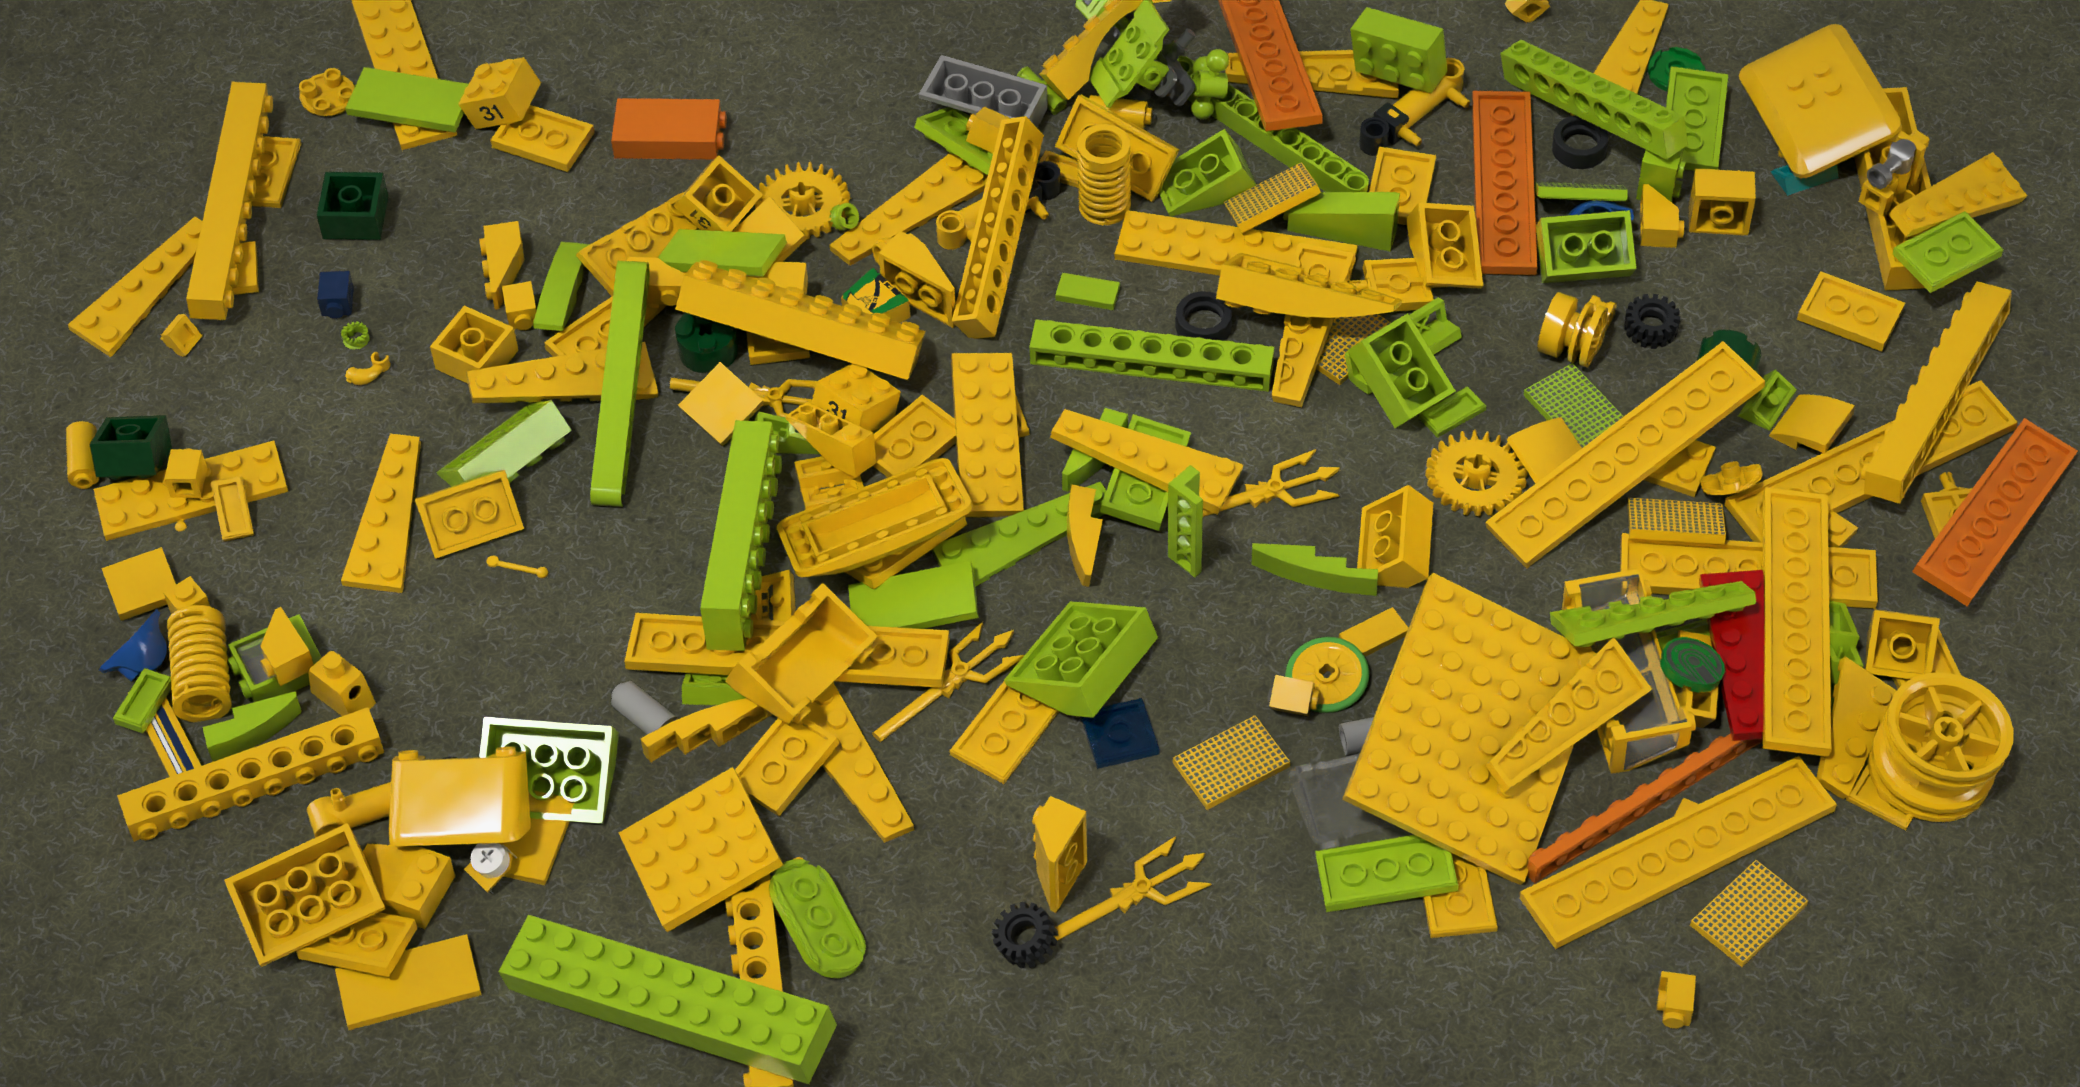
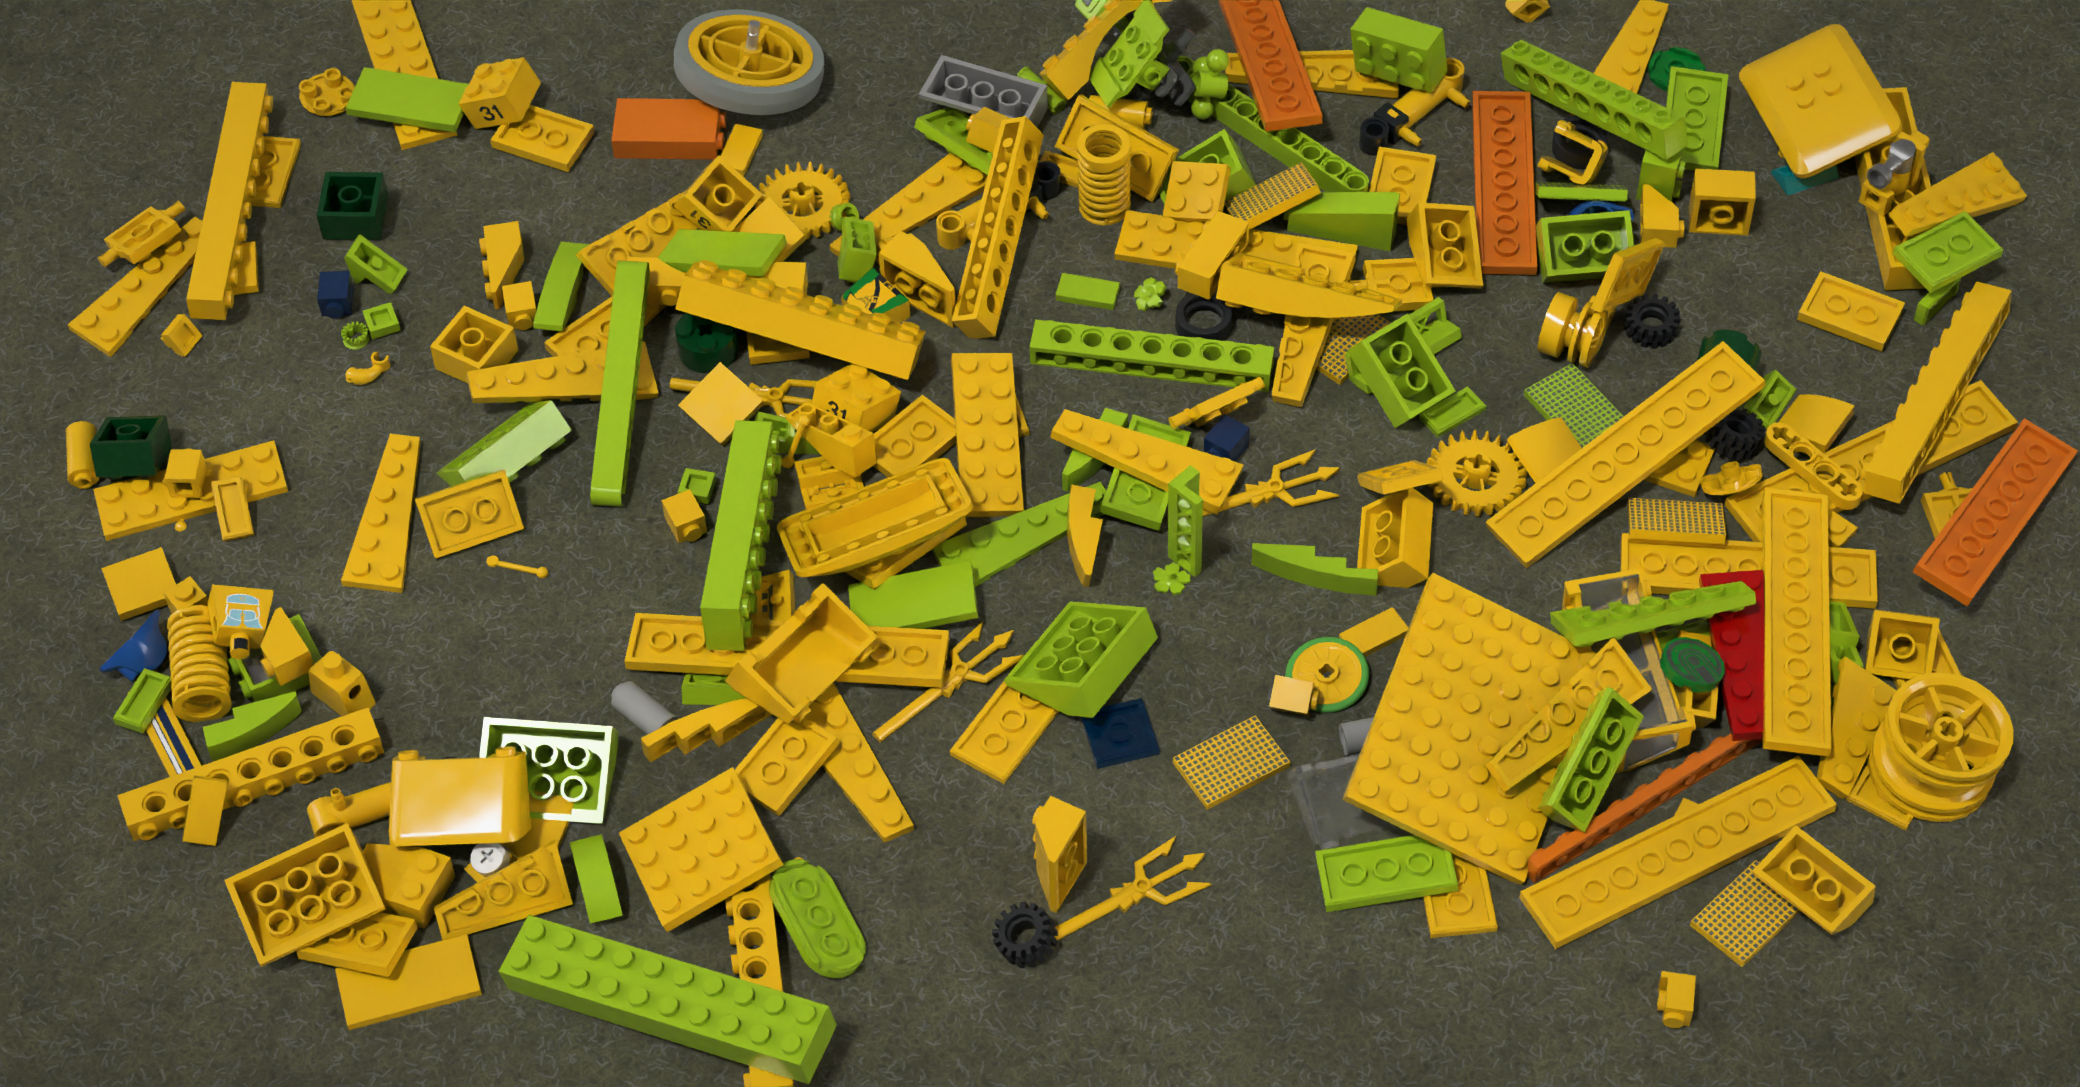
(142, 235): none -> yellow plate
(204, 810): none -> yellow tile
(239, 617): none -> yellow torso
(369, 261): none -> lime slope
(381, 320): none -> lime plate
(511, 894): none -> yellow wing
(596, 878): none -> lime brick
(684, 516): none -> yellow brick
(700, 483): none -> lime plate
(741, 147): none -> yellow tile
(748, 62): none -> wheel
(788, 460): none -> yellow hinge
(857, 249): none -> lime arch
(1149, 294): none -> lime plant
(1171, 579): none -> lime plant
(1196, 191): none -> yellow plate
(1210, 409): none -> yellow plate
(1219, 241): none -> yellow brick
(1227, 439): none -> dark blue brick
(1399, 477): none -> yellow tile
(1591, 760): none -> lime slope
(1593, 168): none -> yellow piece
(1628, 274): none -> yellow tile
(1736, 434): none -> black tyre
(1816, 881): none -> yellow slope
(1817, 462): none -> yellow beam
(1935, 301): none -> lime tile

